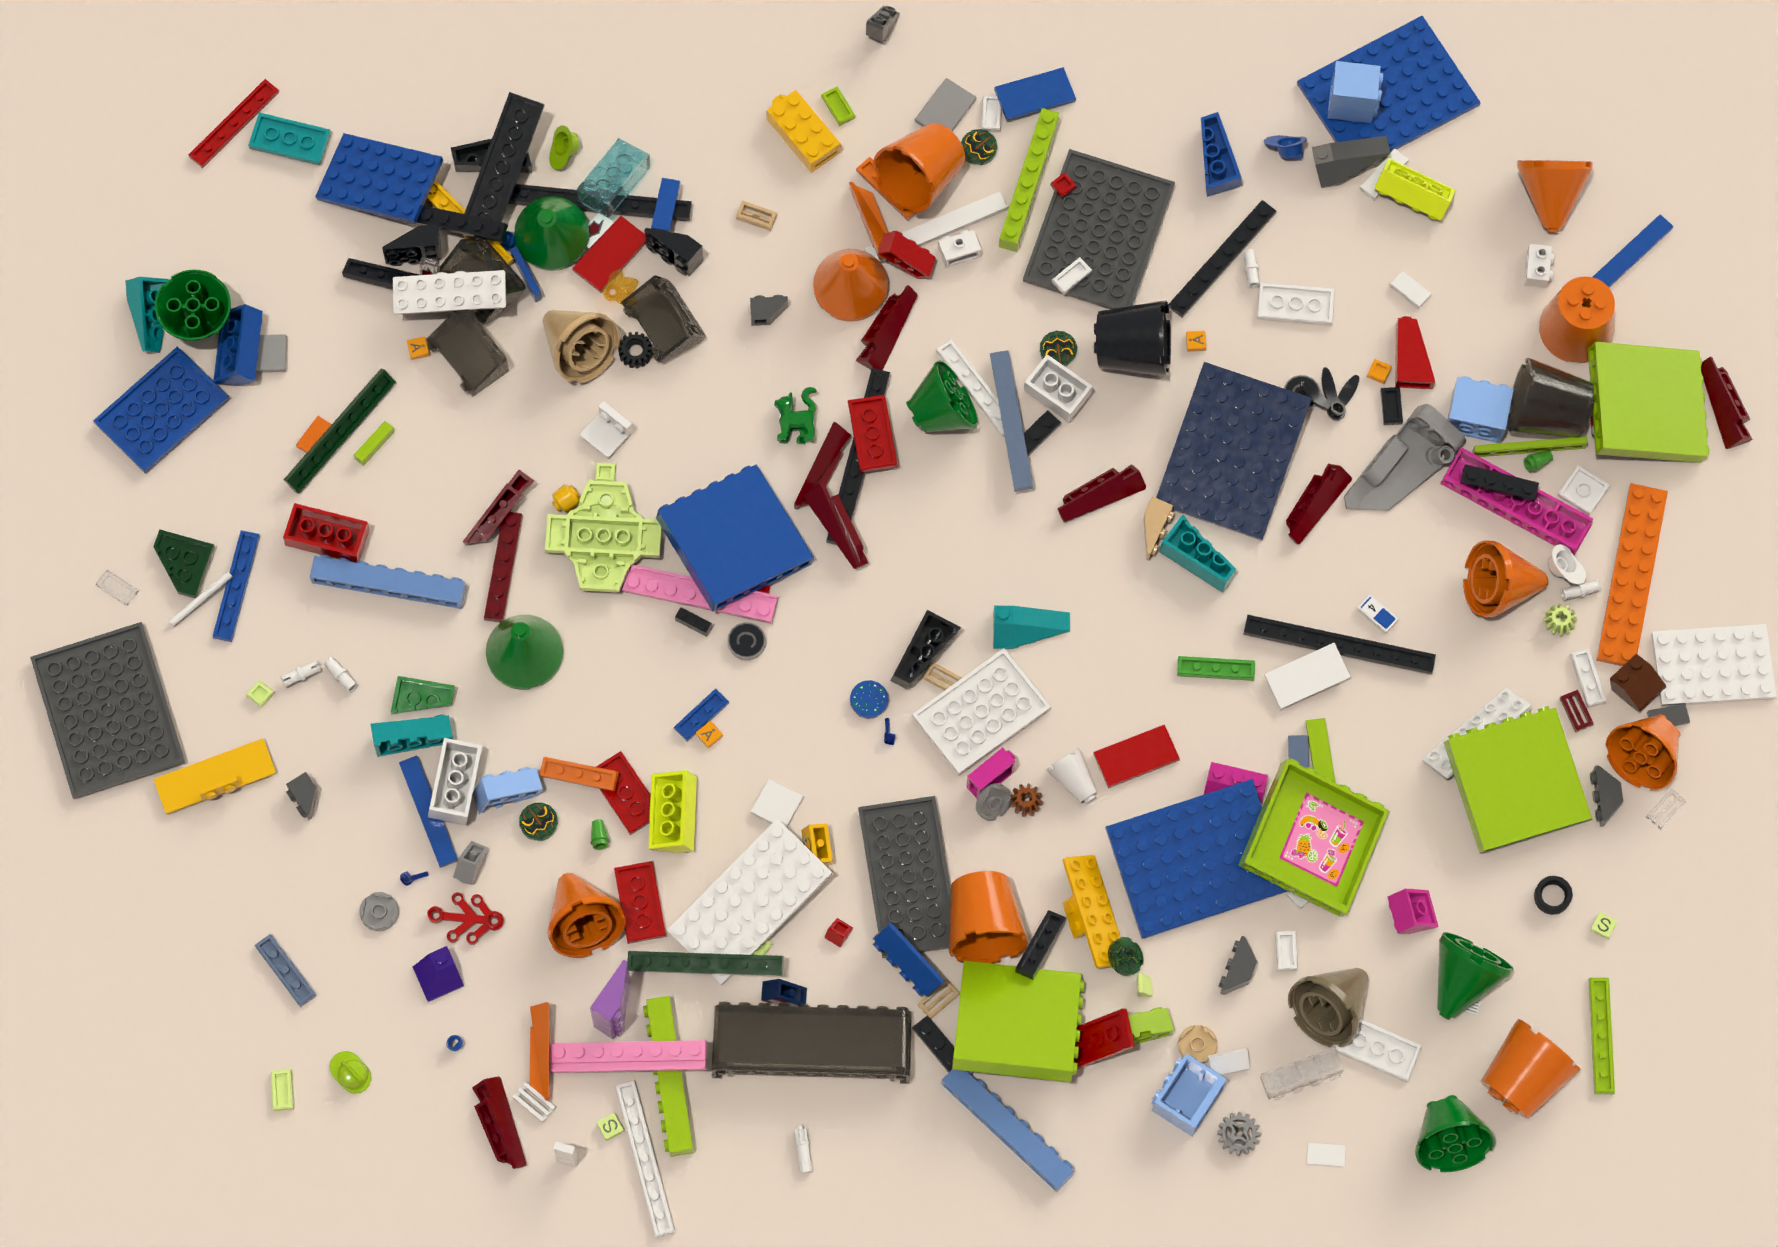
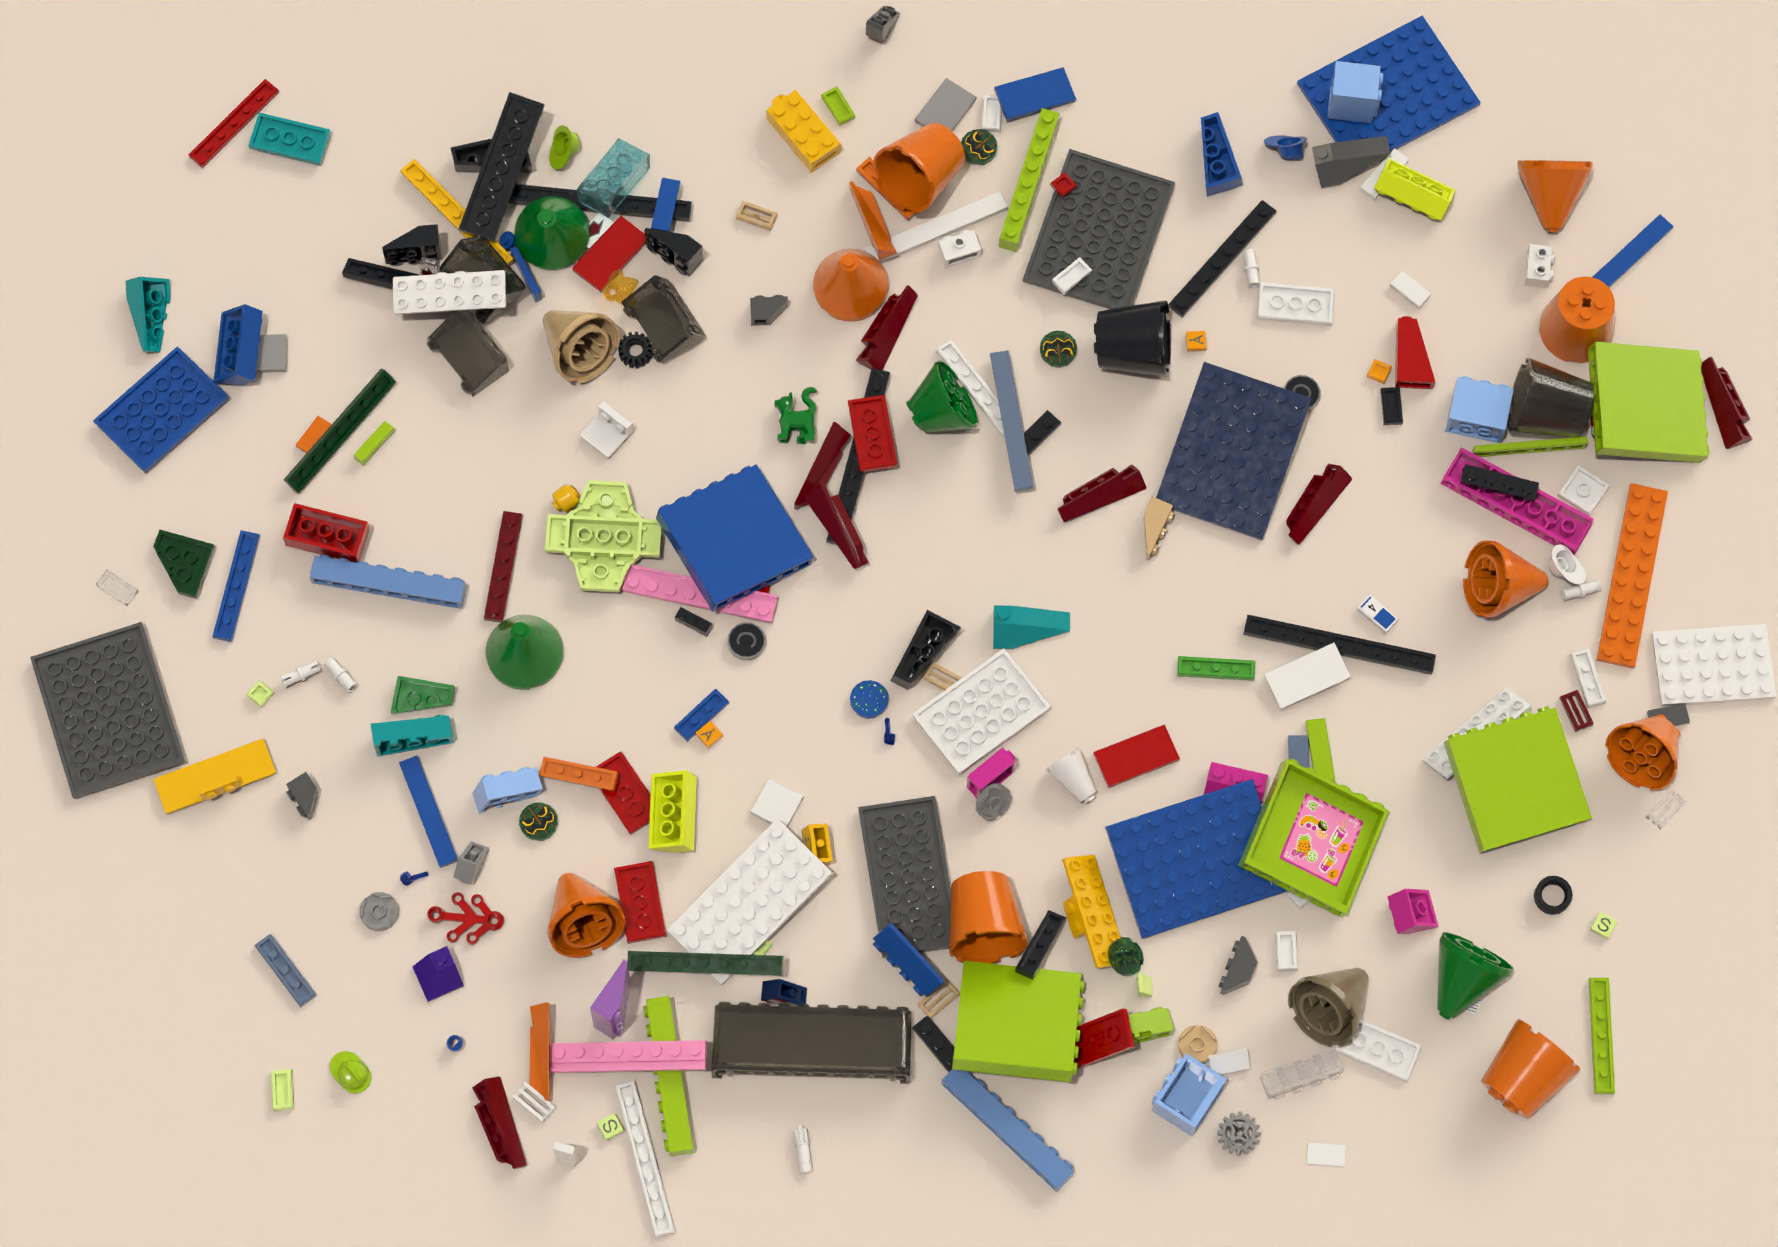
(193, 305): green cone -> none
(201, 598): white bar -> none
(379, 178): blue plate -> none
(418, 348): light orange tile -> none
(455, 781): white brick -> none
(462, 223): black plate -> none
(499, 509): dark red wedge -> none
(599, 836): bright green cone -> none
(605, 472): yellowish green tile -> none
(838, 932): red slope -> none
(906, 254): red brick -> none
(1027, 806): dark orange gear -> none
(1058, 388): white brick -> none
(1197, 555): teal wedge -> none
(1331, 401): black plant -> none
(1405, 460): light grey panel -> none
(1452, 1137): green cone -> none
(1537, 460): bright green cone -> none
(1565, 615): yellowish green gear -> none
(1606, 794): dark grey slope -> none
(1637, 682): reddish brown slope -> none

